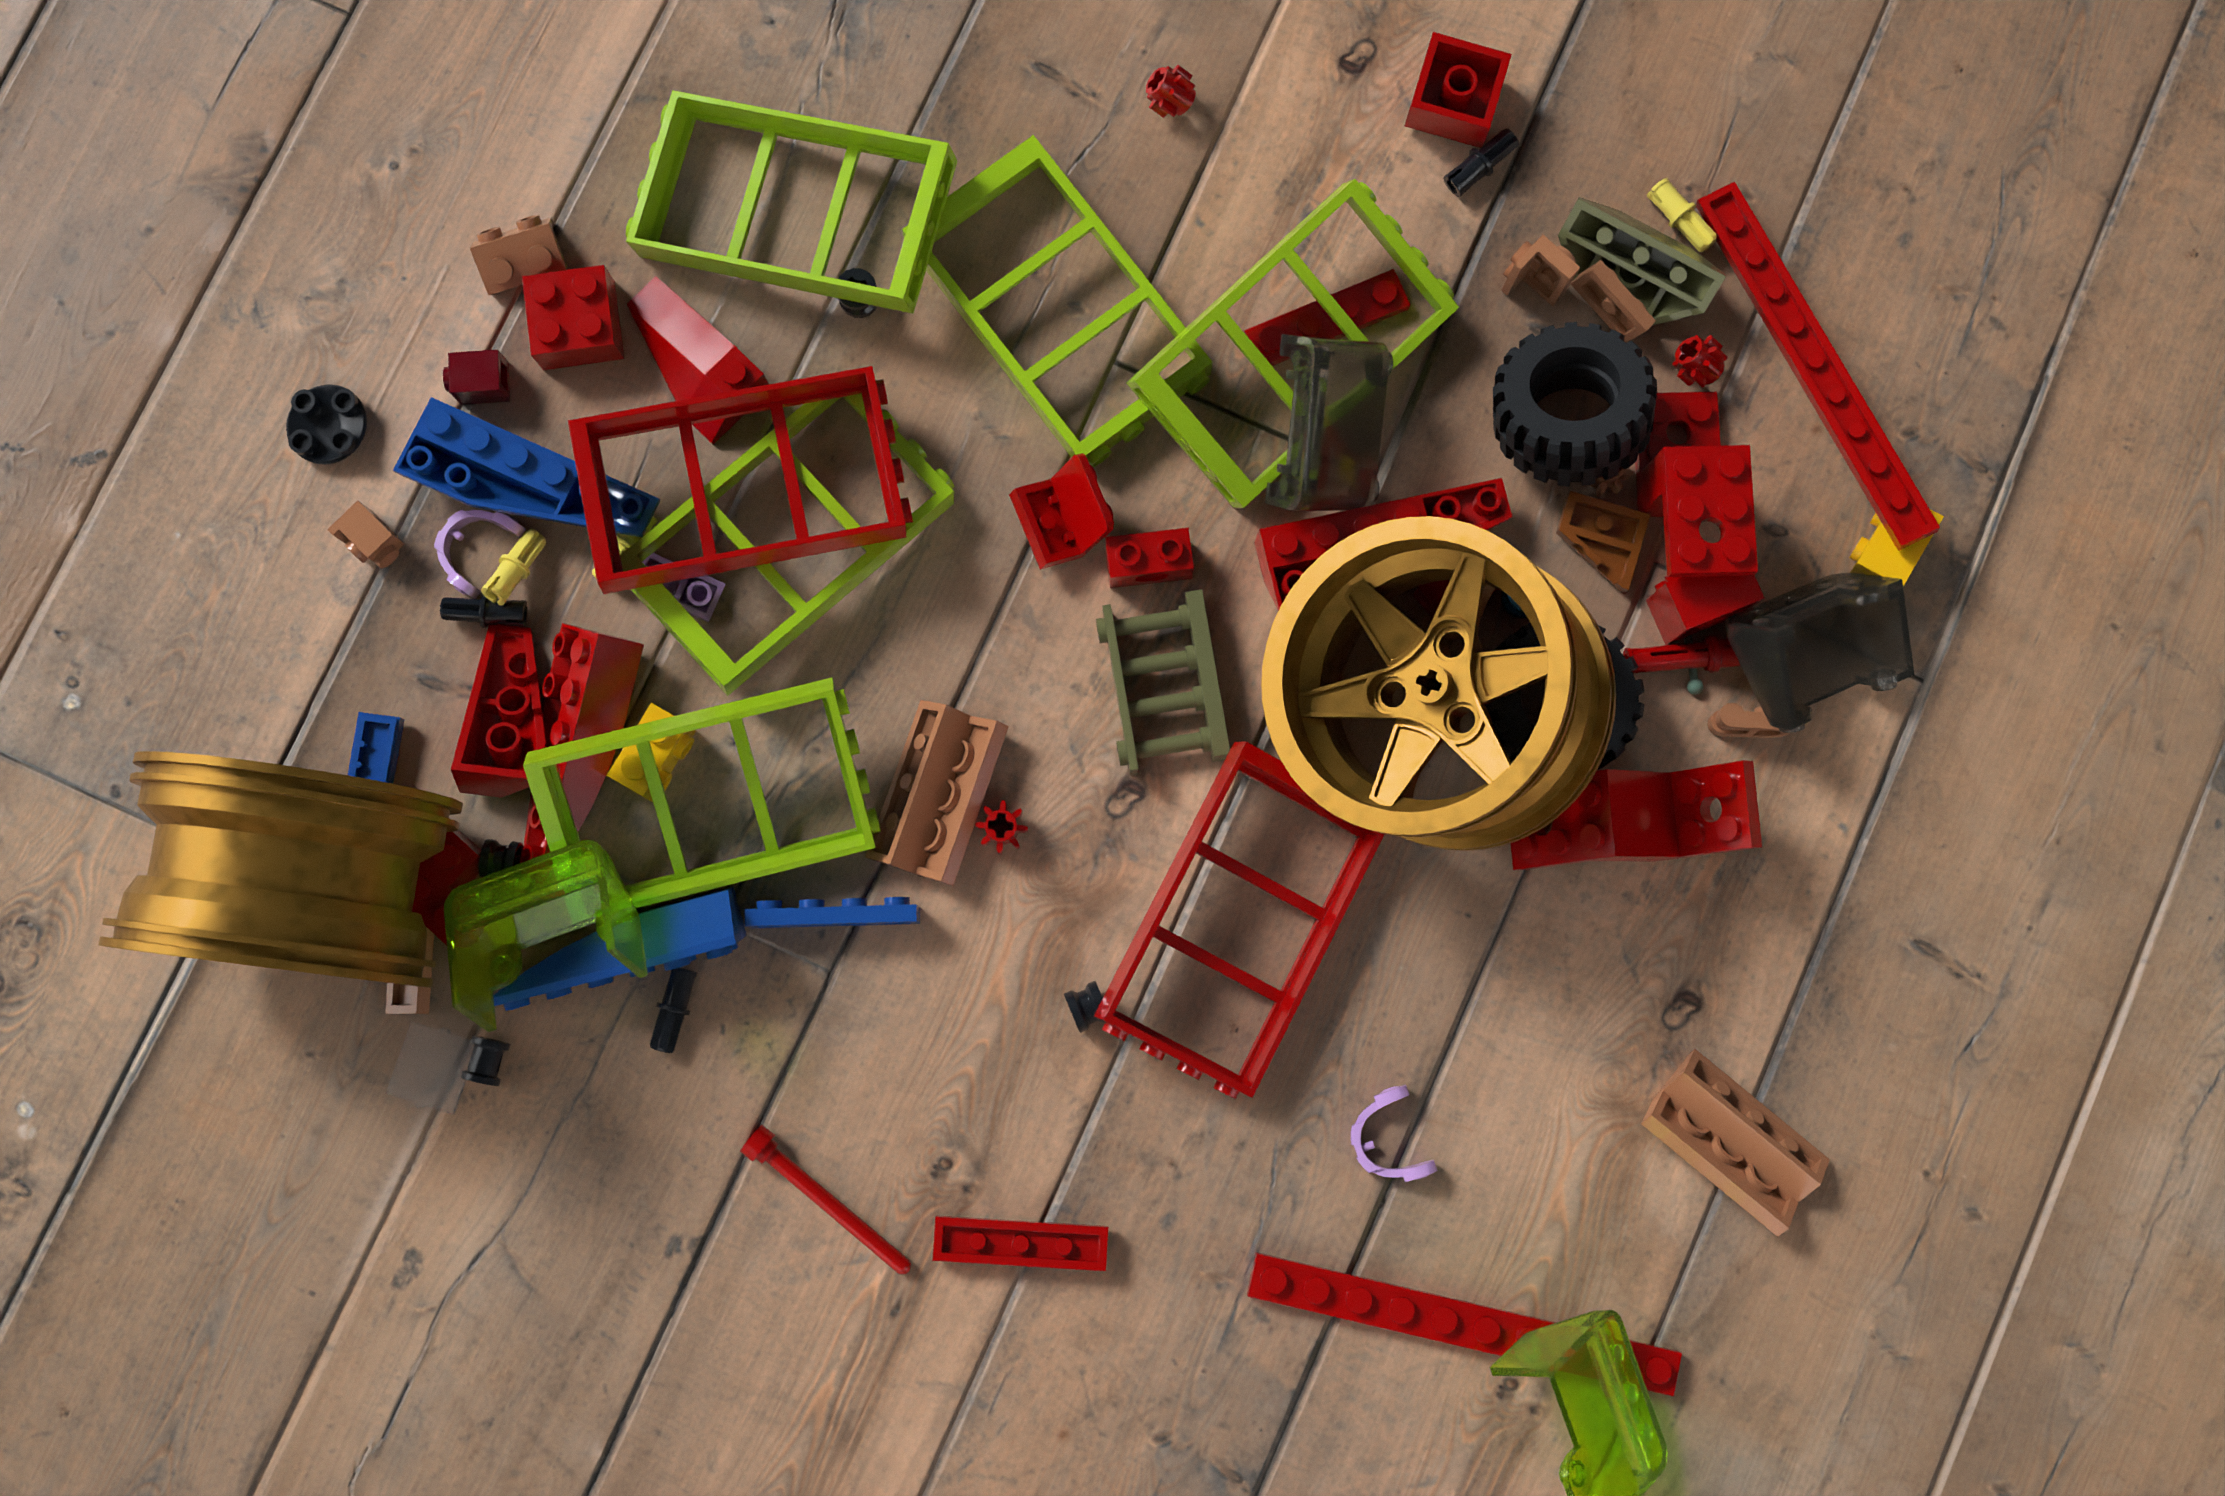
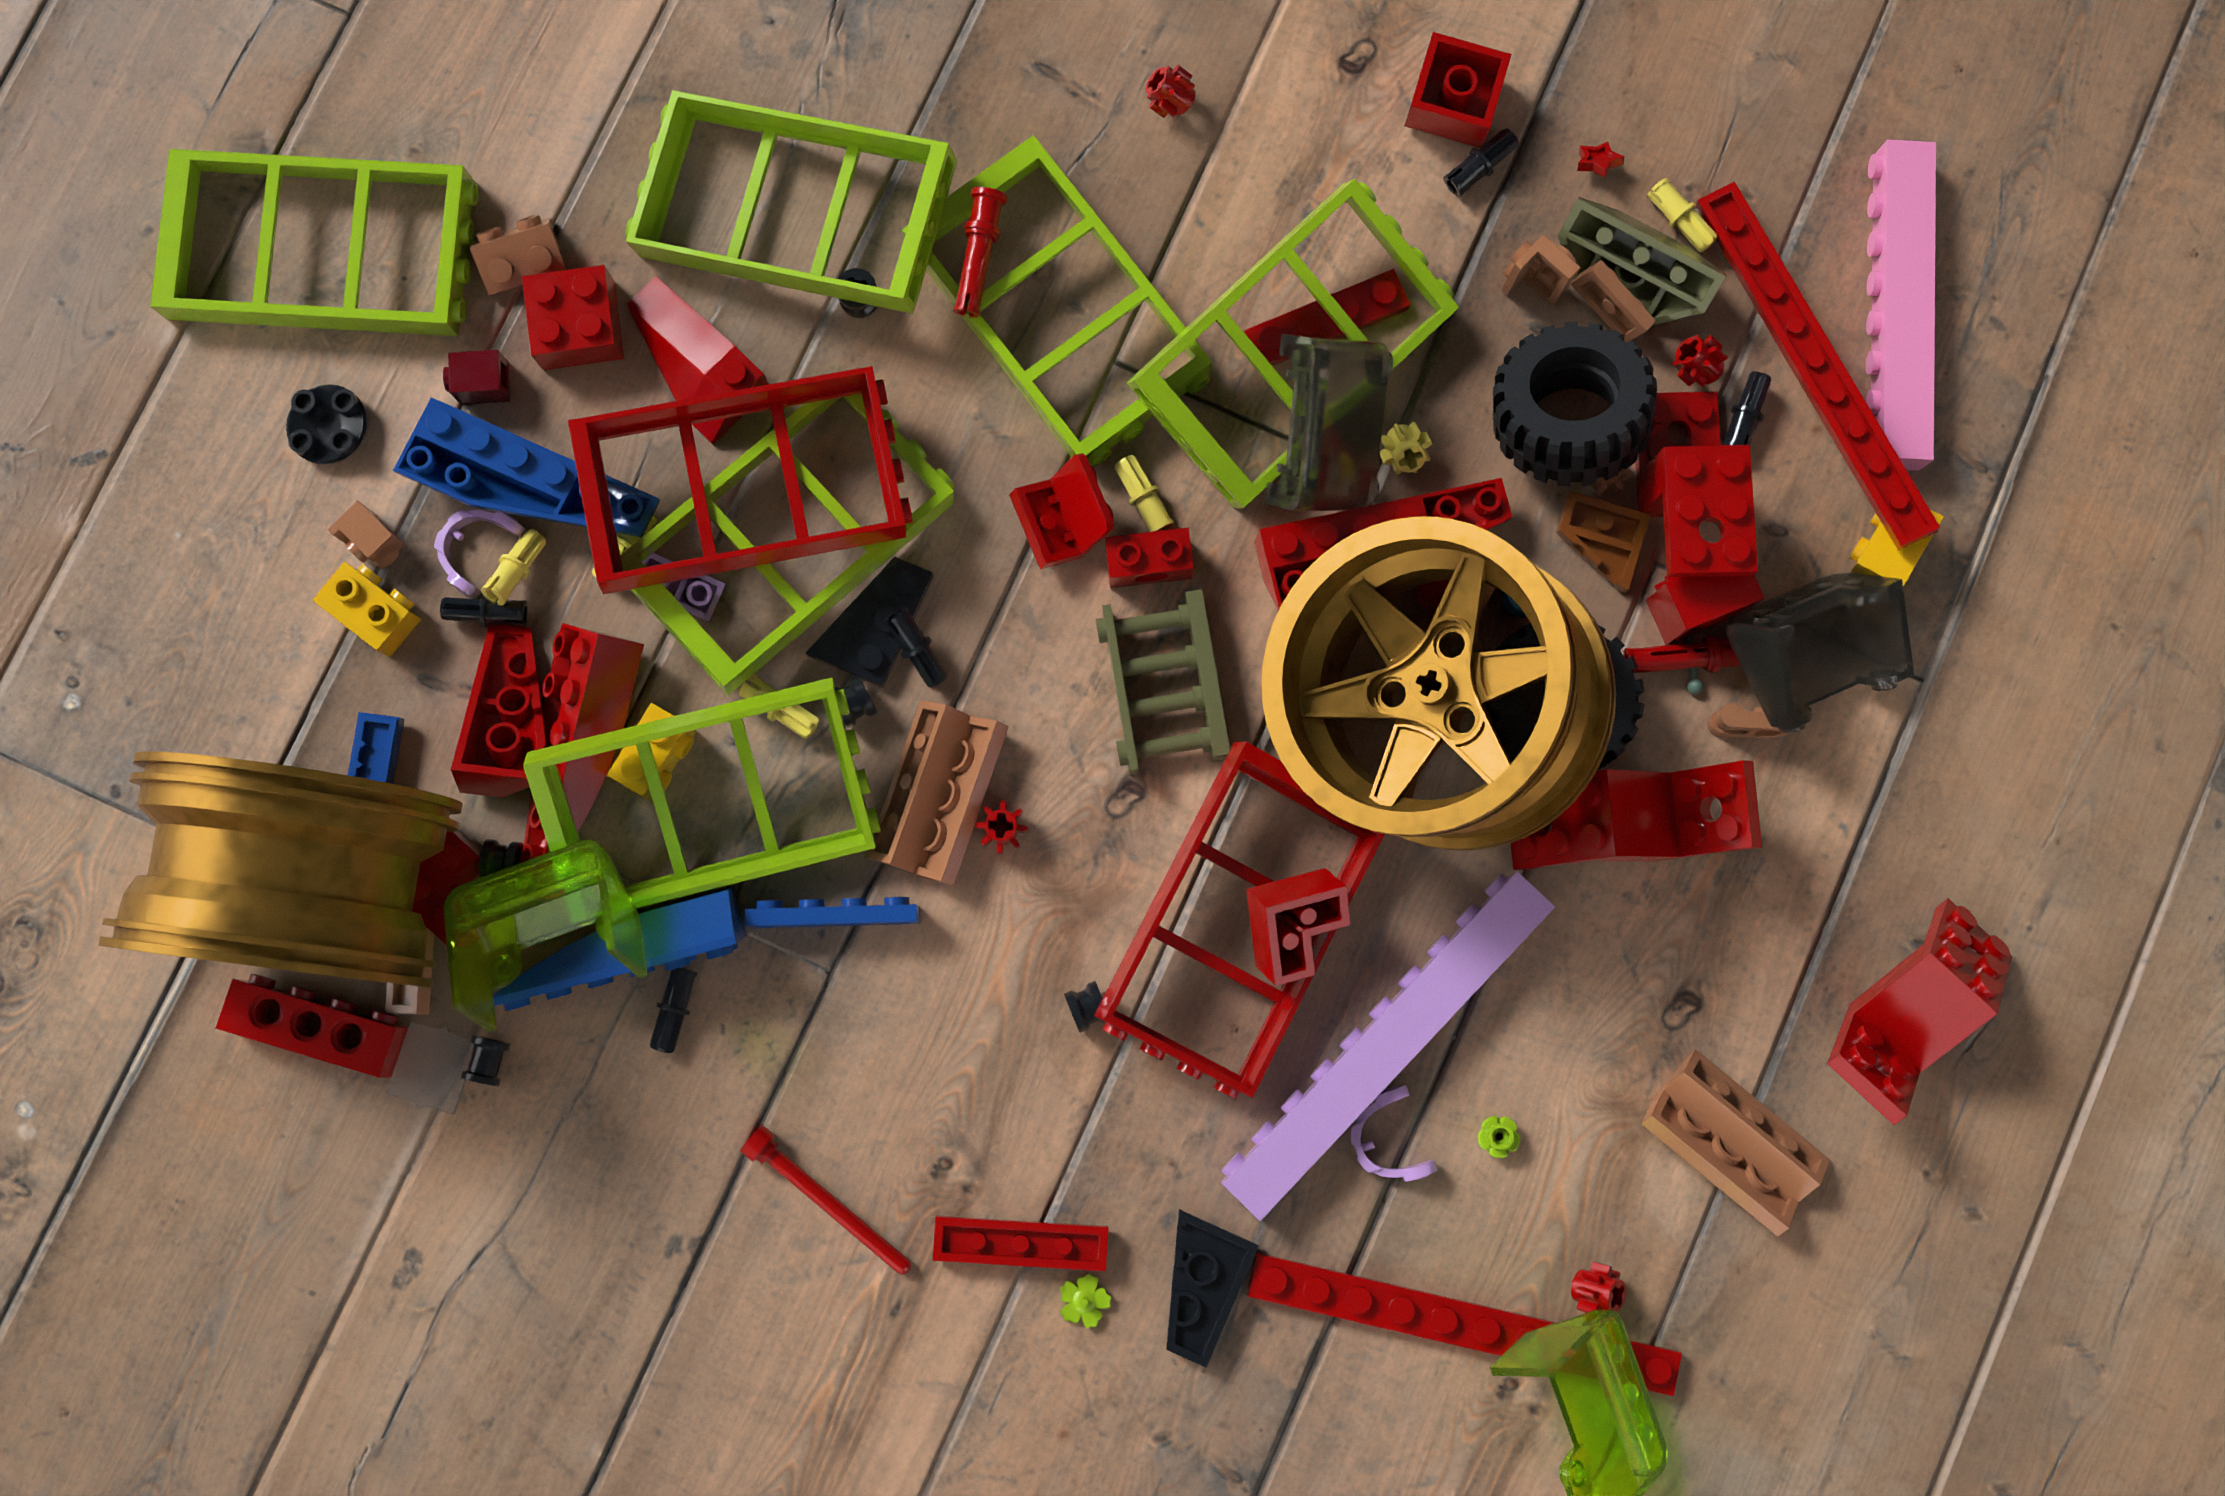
(178, 225): none -> lime window
(246, 1016): none -> red brick
(367, 609): none -> yellow brick
(793, 717): none -> light yellow axle
(858, 701): none -> black wheel
(859, 637): none -> black wing
(915, 646): none -> black axle
(981, 233): none -> red pin
(1084, 1300): none -> lime plant
(1143, 494): none -> light yellow axle
(1204, 1285): none -> black wing
(1286, 917): none -> red brick
(1386, 1045): none -> lavender brick
(1405, 448): none -> light yellow gear
(1490, 1128): none -> lime plate
(1598, 1289): none -> red gear
(1599, 159): none -> red piece
(1748, 413): none -> black axle
(1903, 297): none -> bright pink brick
(1921, 1010): none -> red bracket

